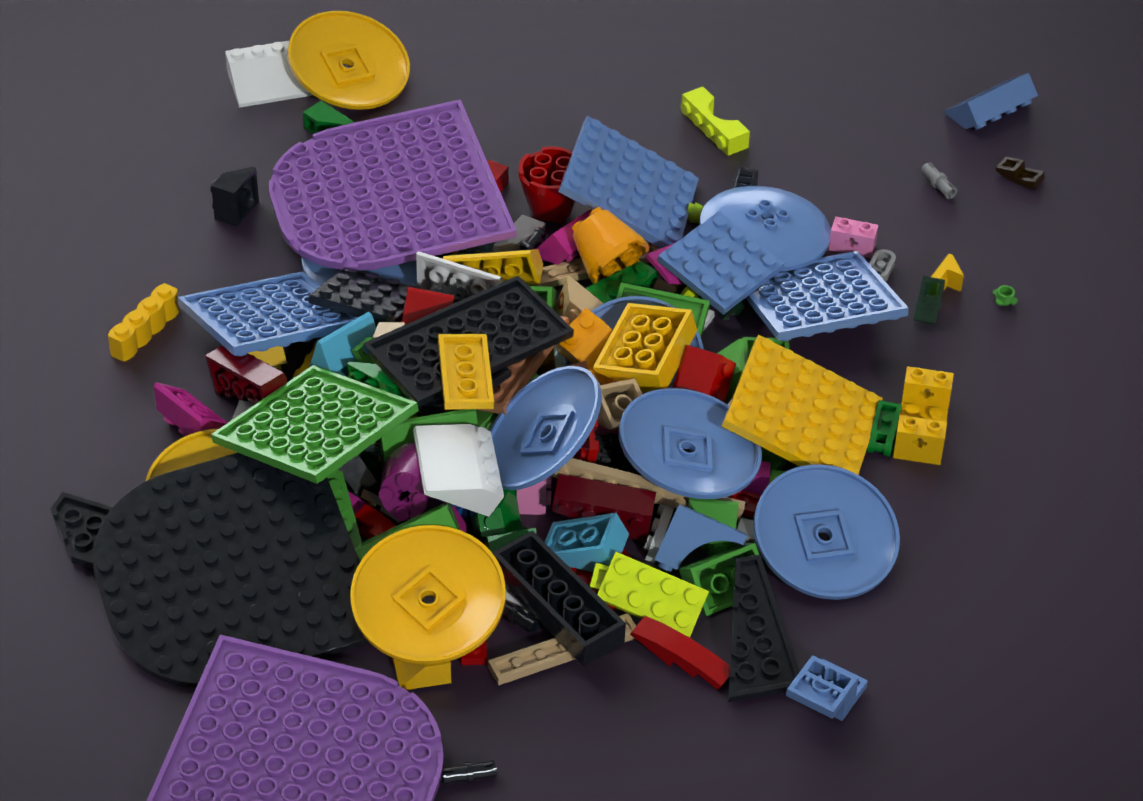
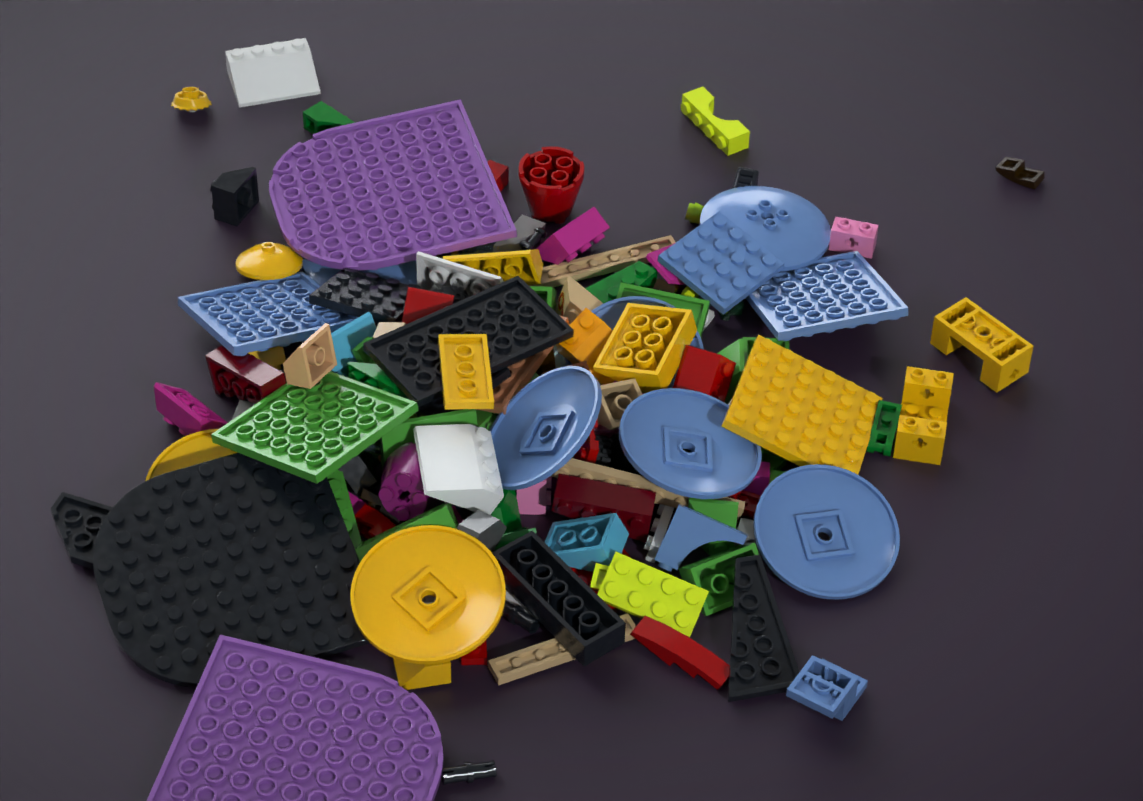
(143, 322): yellow brick -> none
(191, 99): none -> yellow piece
(268, 261): none -> yellow dish
(311, 359): none -> light nougat slope
(344, 37): yellow dish -> none
(484, 528): none -> dark grey slope
(606, 244): light orange cone -> none
(629, 182): medium blue plate -> none
(883, 263): light grey plate -> none
(929, 300): clear green slope -> none
(939, 180): light grey pin -> none
(950, 272): yellow slope -> none
(993, 102): medium blue slope -> none
(1003, 351): none -> yellow plate
(1005, 295): bright green plate -> none

